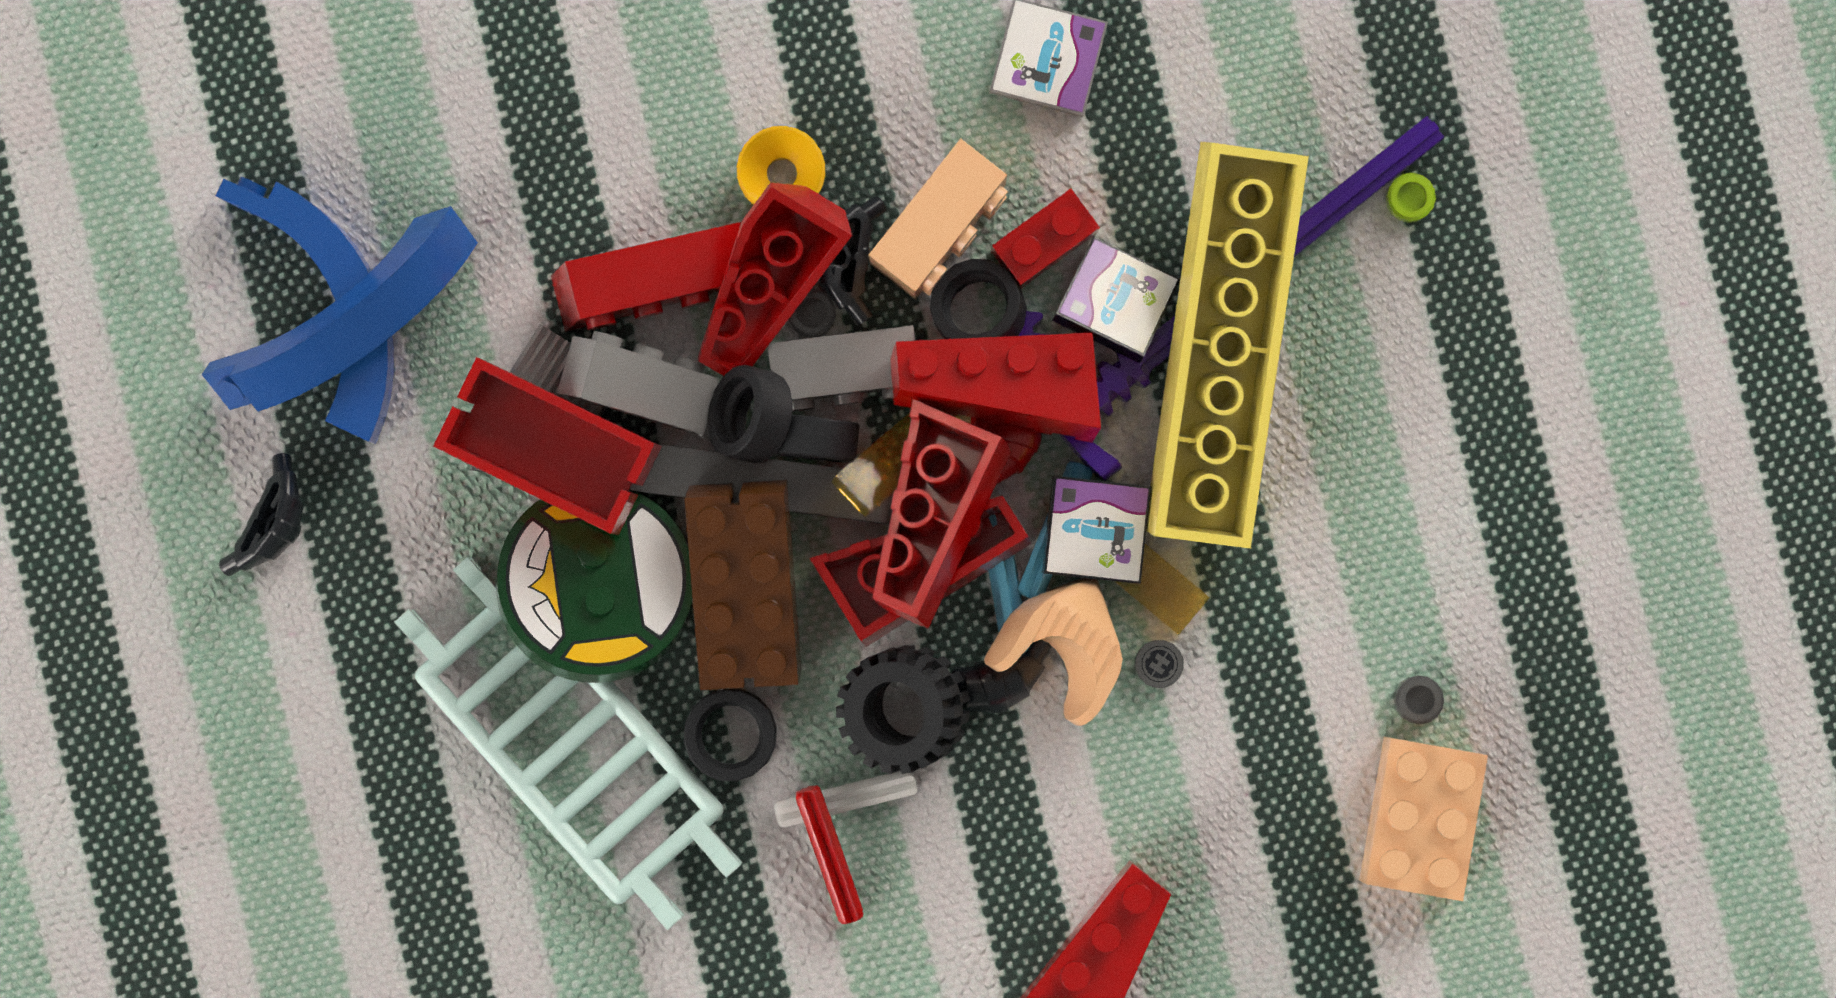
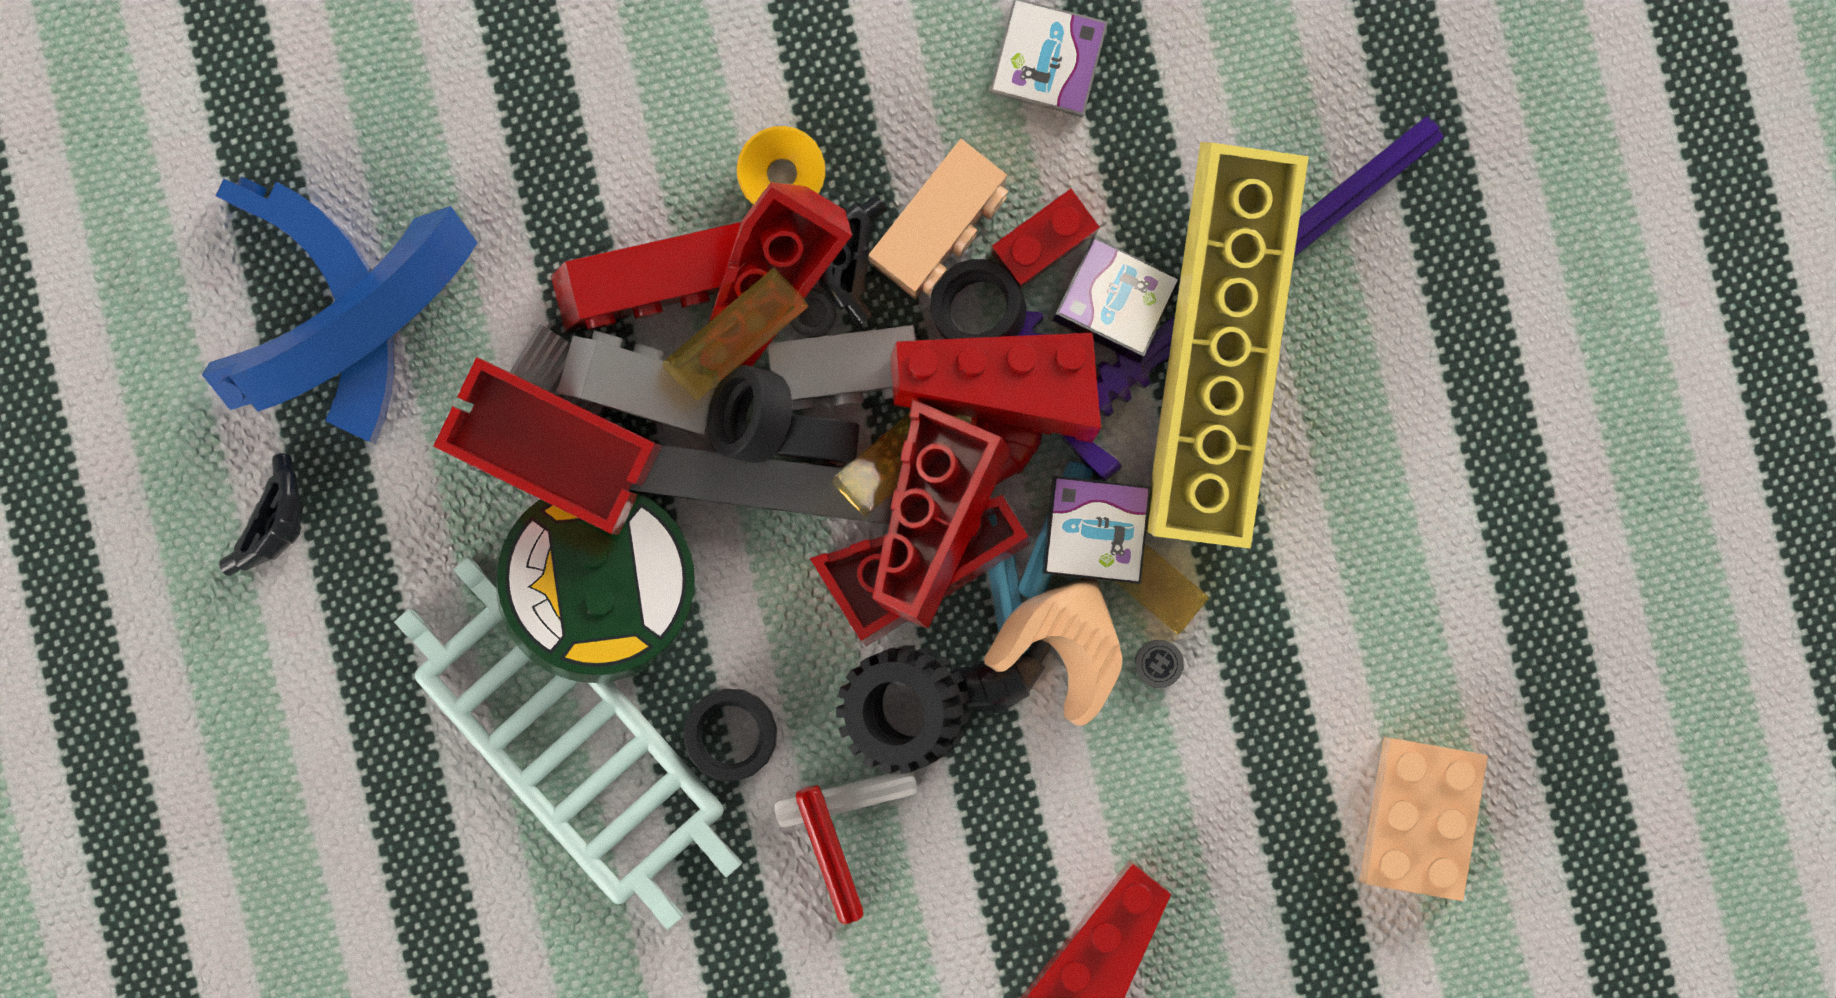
(735, 334): none -> clear yellow tile
(743, 585): reddish brown piece -> none
(1410, 197): lime tile -> none
(1418, 699): dark grey tile -> none

